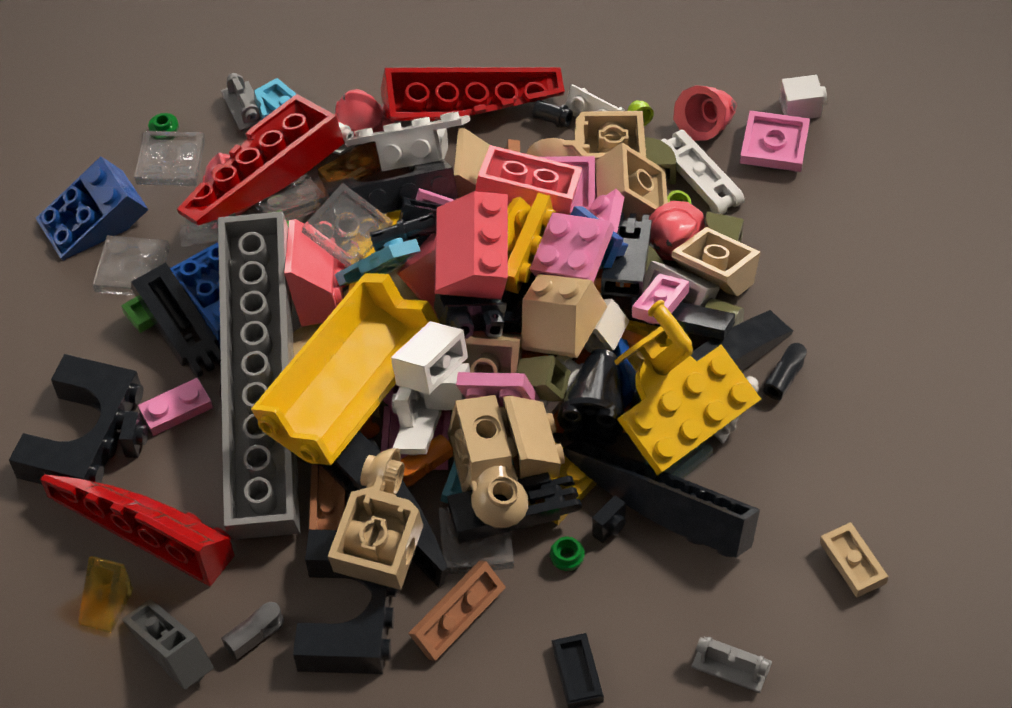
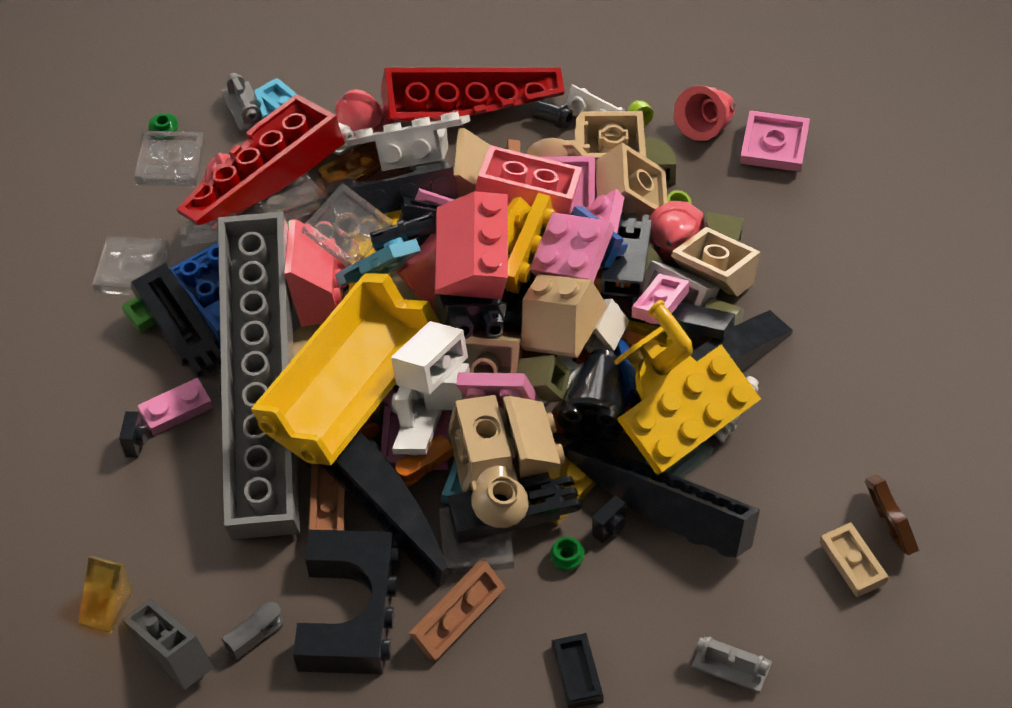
(89, 383): black arch -> none
(90, 209): blue slope -> none
(147, 524): red wedge -> none
(377, 526): tan brick -> none
(704, 174): white plate -> none
(785, 371): black bar -> none
(802, 96): white brick -> none
(887, 508): none -> reddish brown tile

